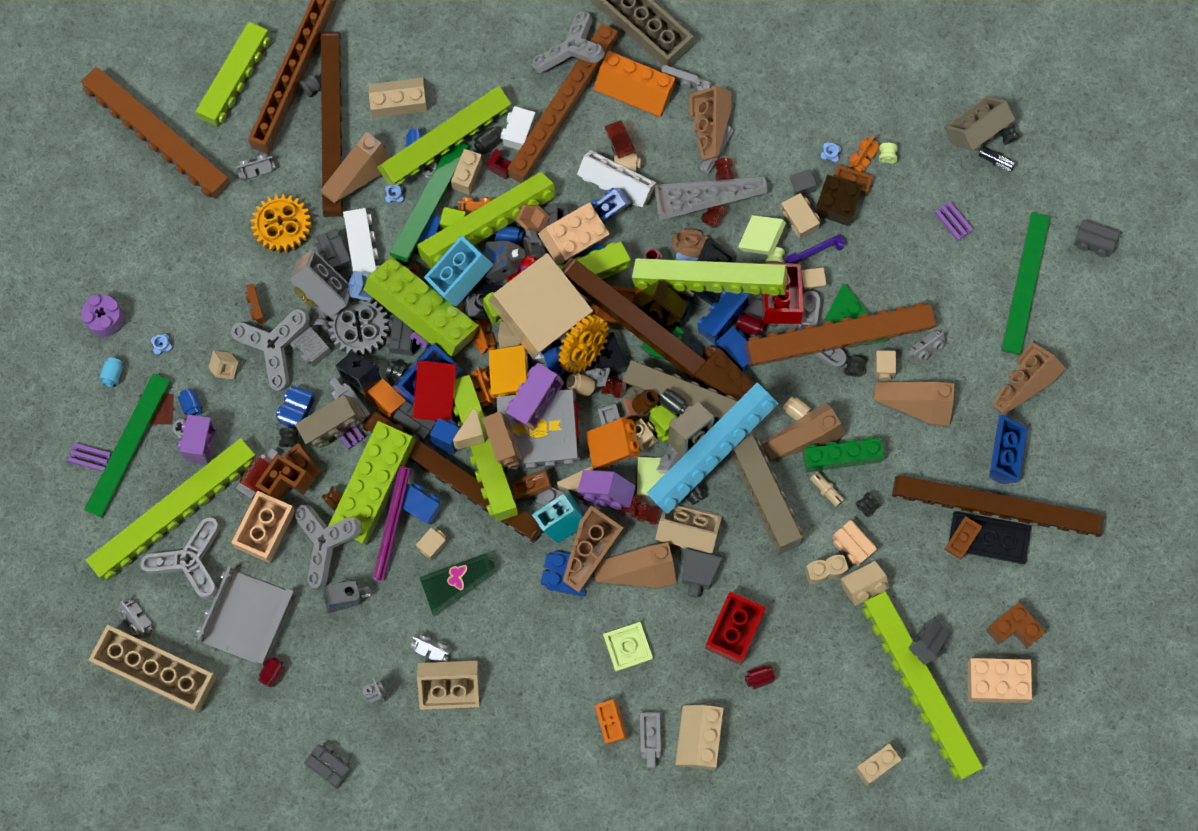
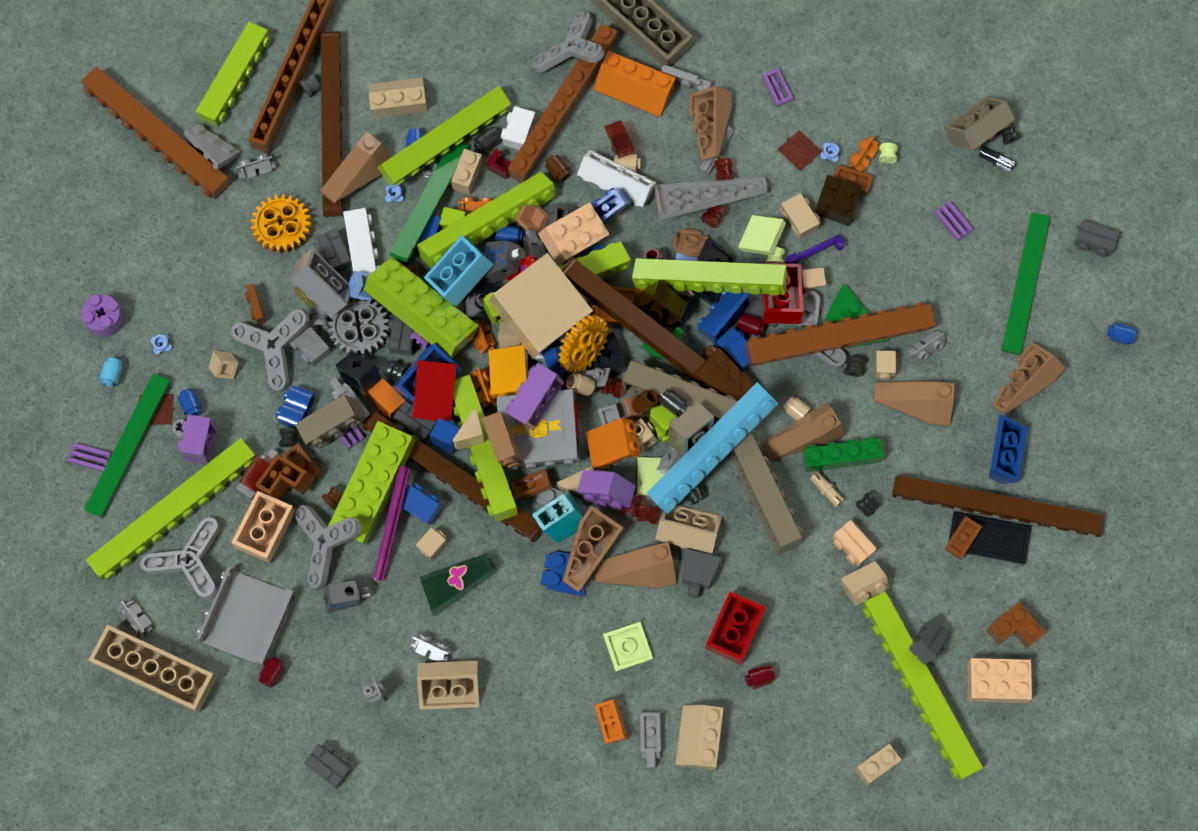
(213, 147): none -> light grey wing
(558, 168): none -> reddish brown brick
(783, 100): none -> medium lavender tile
(799, 150): none -> clear red piece
(803, 182): dark grey panel -> none
(821, 570): tan brick -> none
(1121, 333): none -> blue brick

